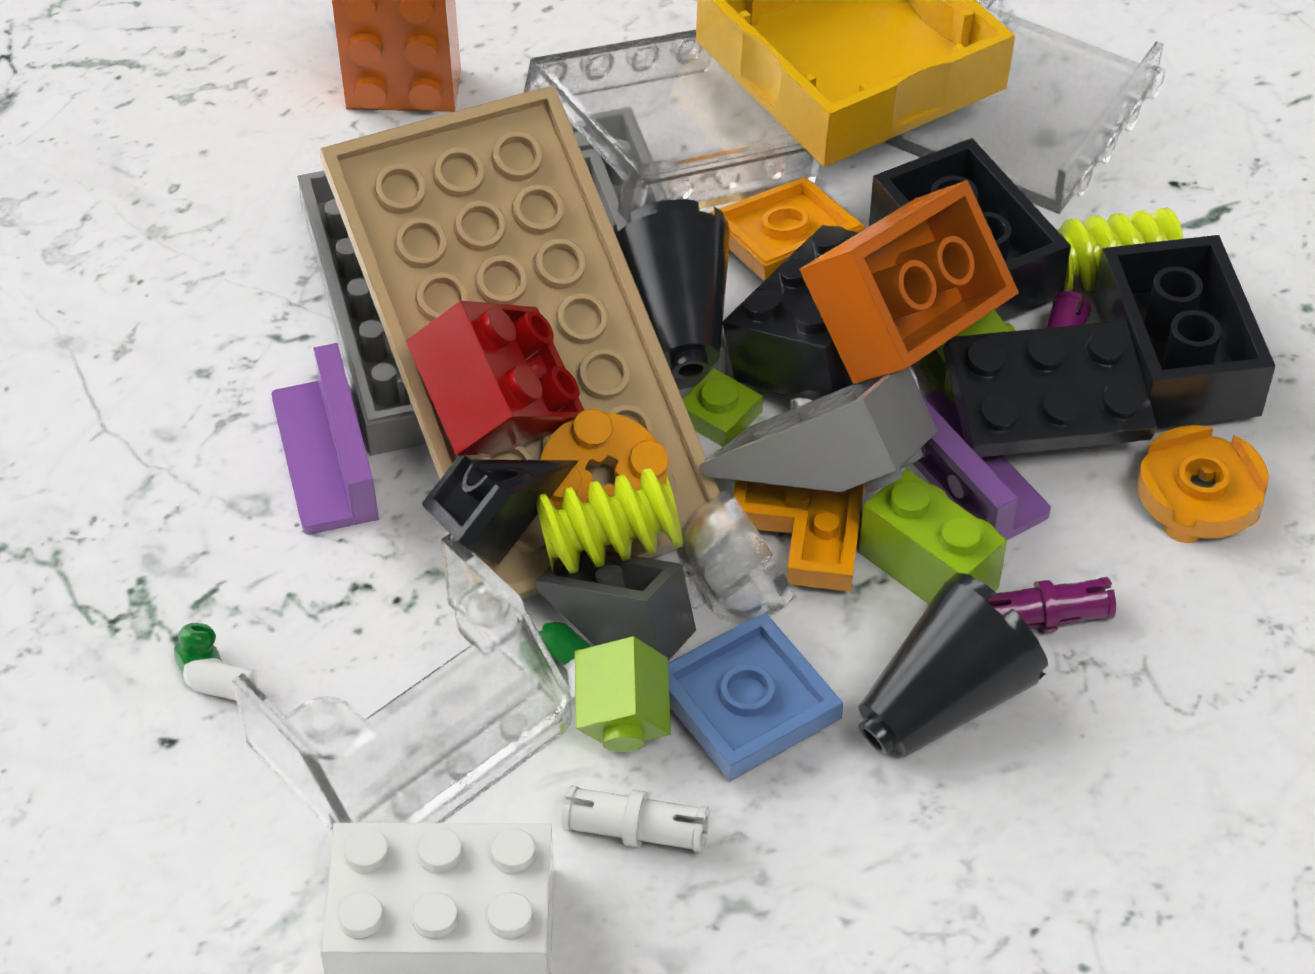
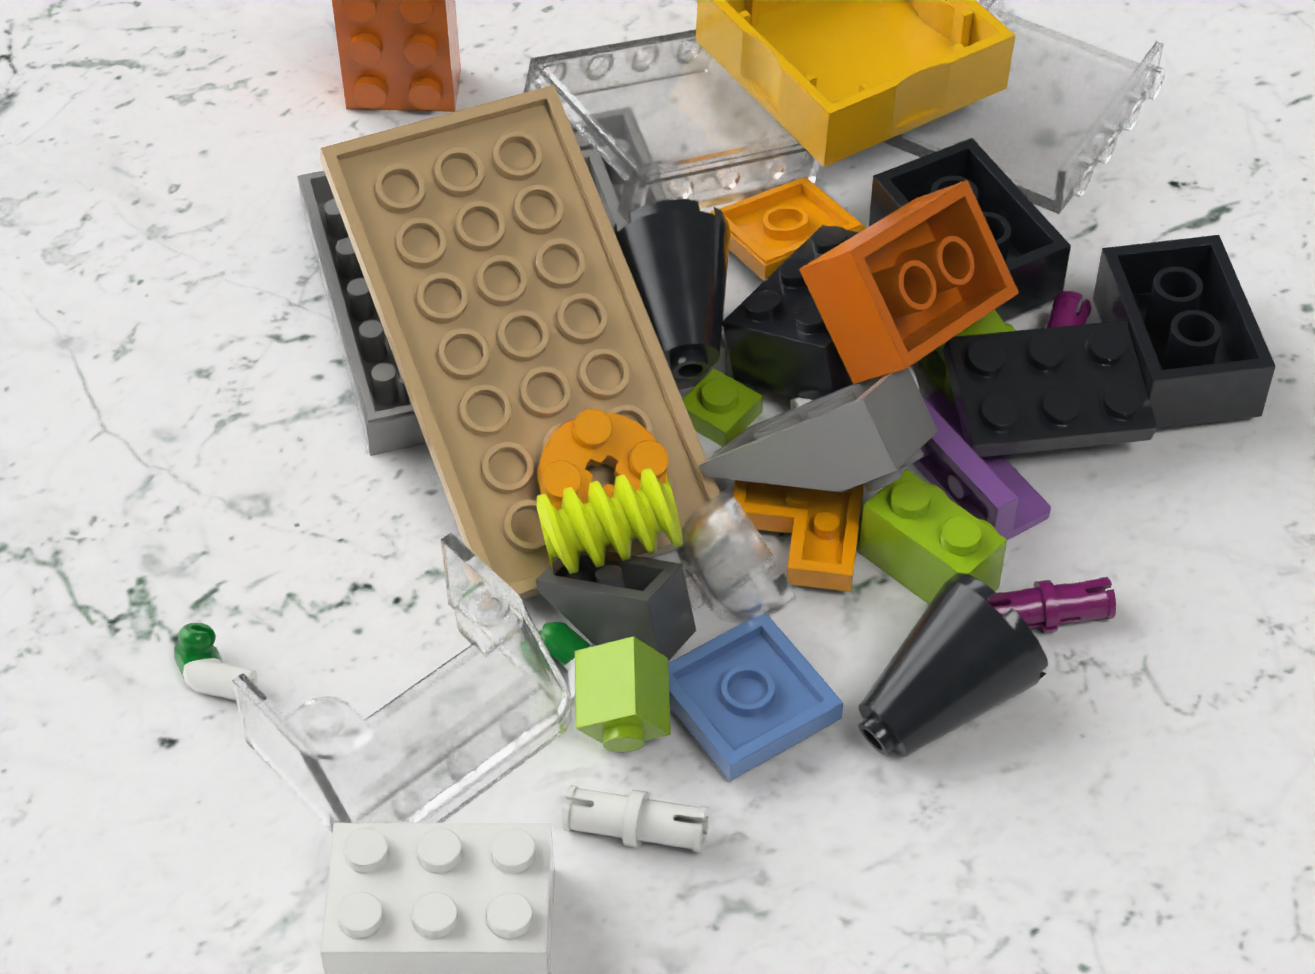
(325, 448): medium lavender panel -> none
(493, 501): black slope -> none
(494, 376): red slope -> none
(1118, 230): neon yellow piece -> none
(1199, 511): light orange plate -> none

